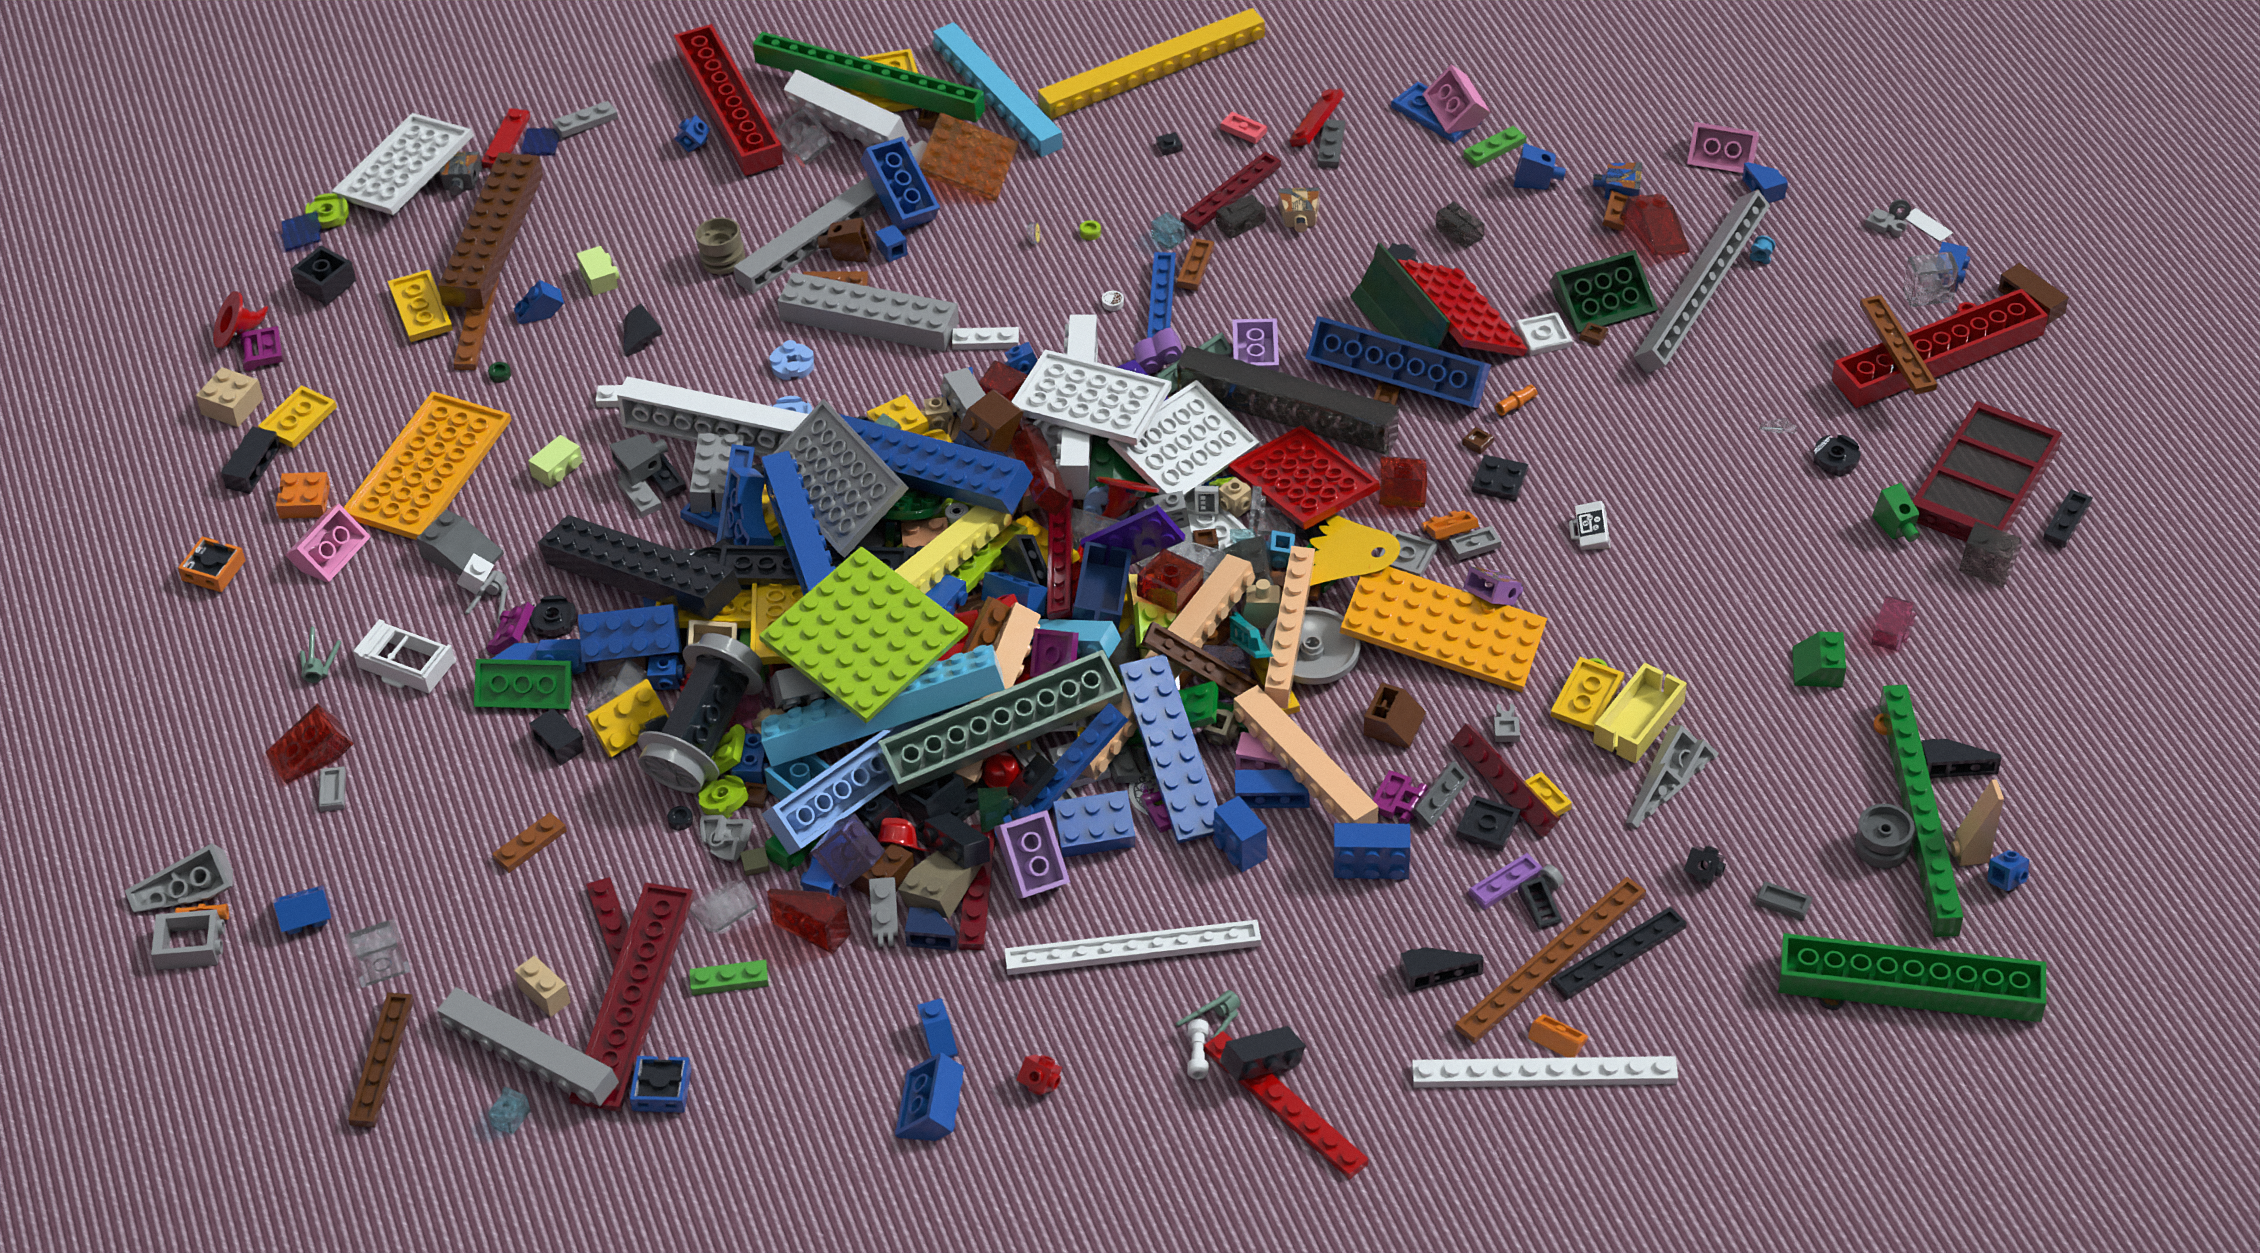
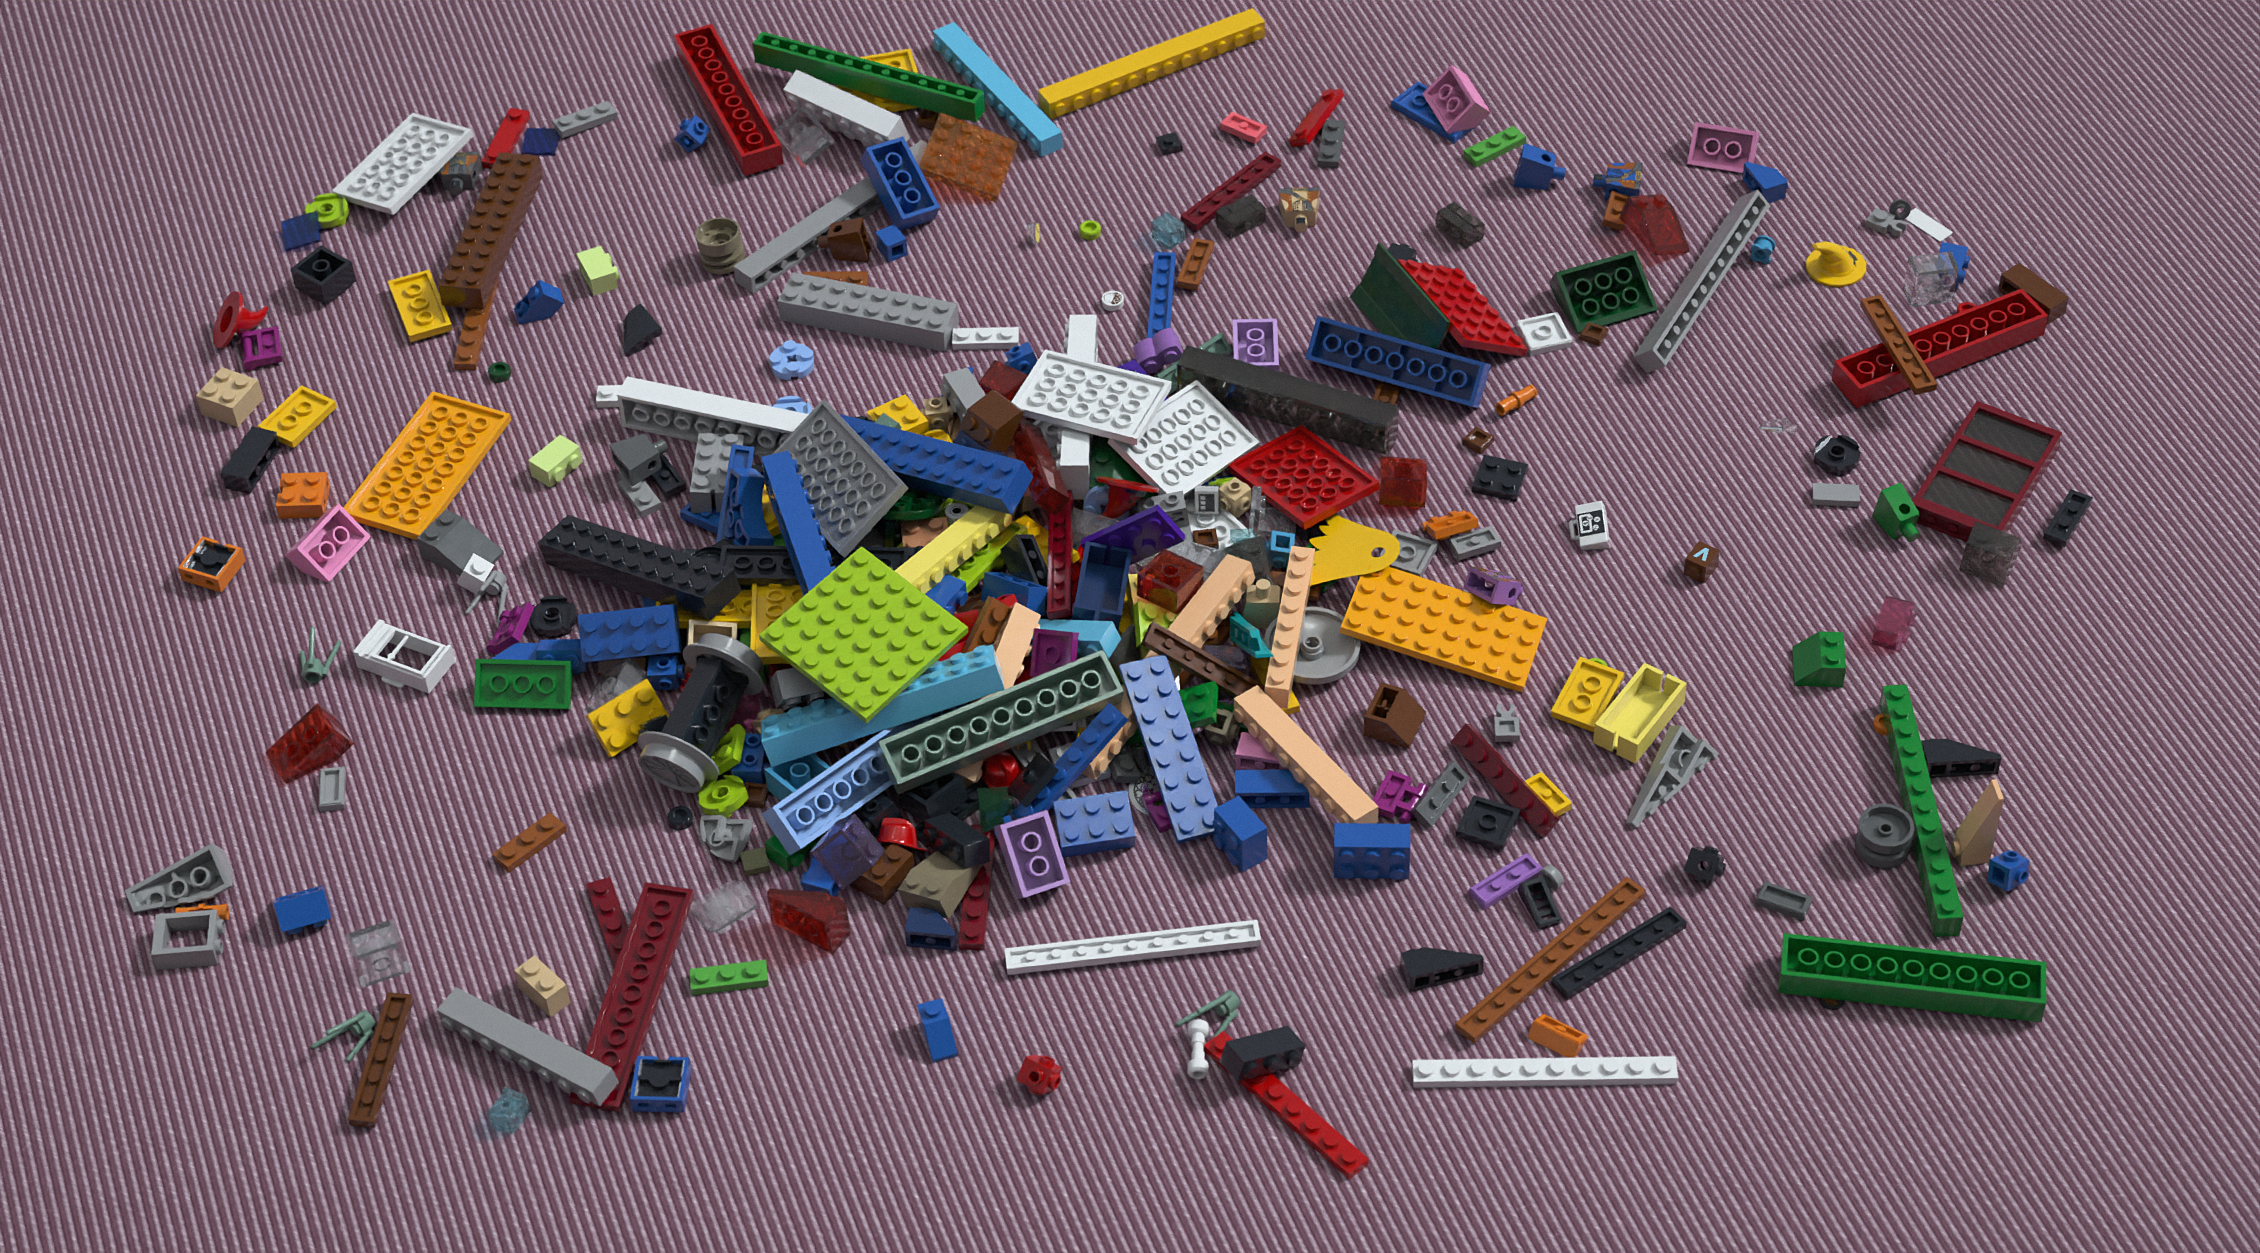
(358, 1025): none -> sand green plant
(557, 736): black brick -> none
(883, 909): light grey hinge -> none
(930, 1099): blue slope -> none
(1701, 562): none -> reddish brown brick
(1835, 265): none -> yellow piece
(1835, 494): none -> light grey tile

